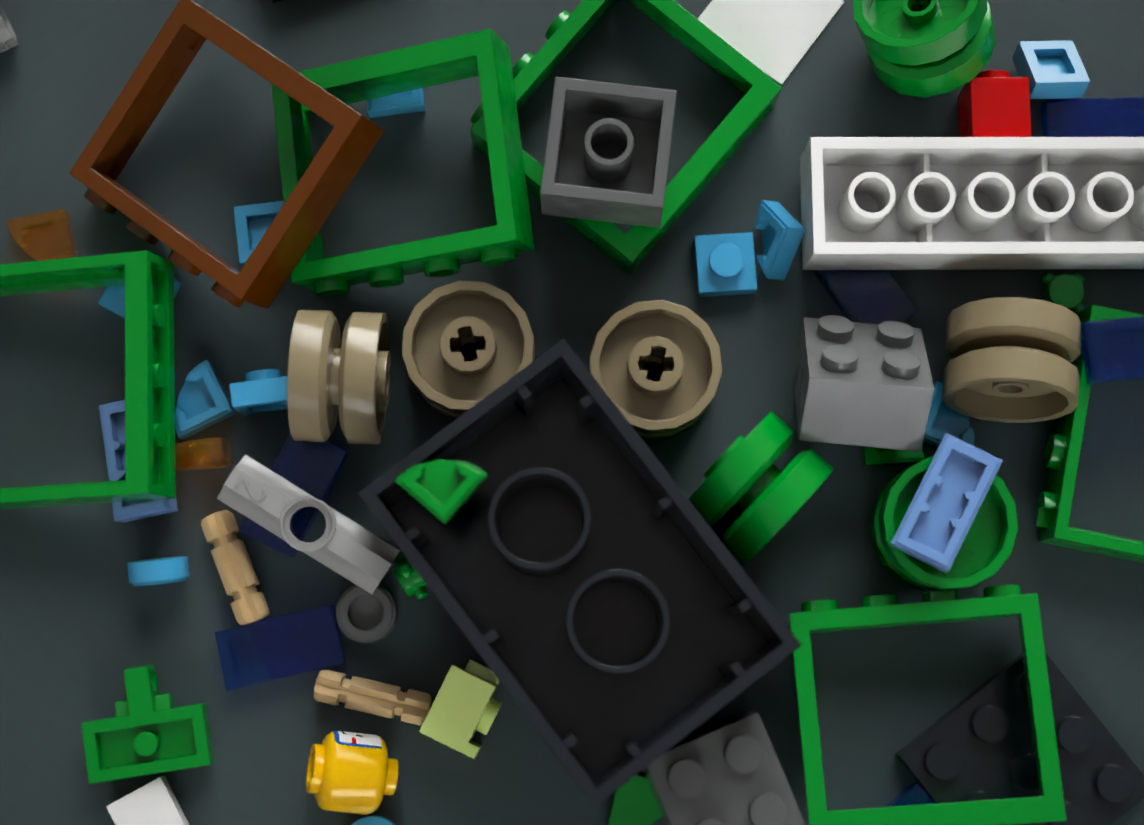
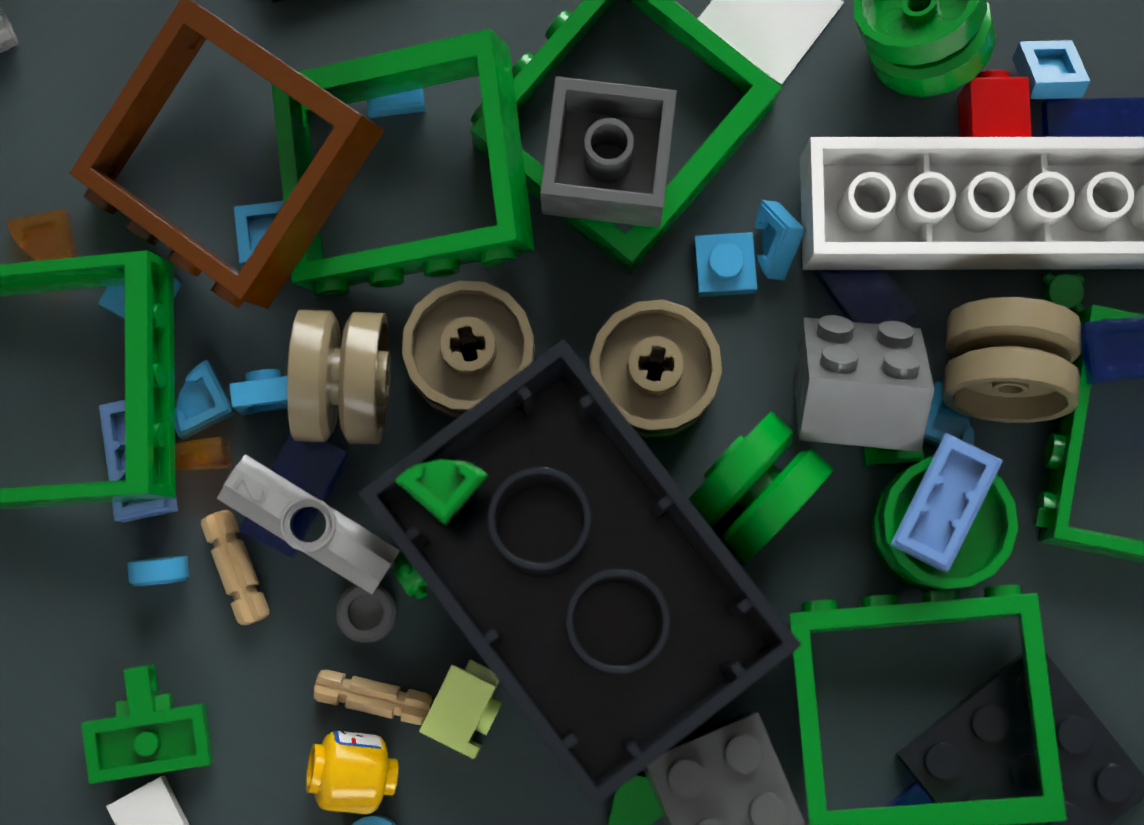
(280, 647): clear blue tile -> none

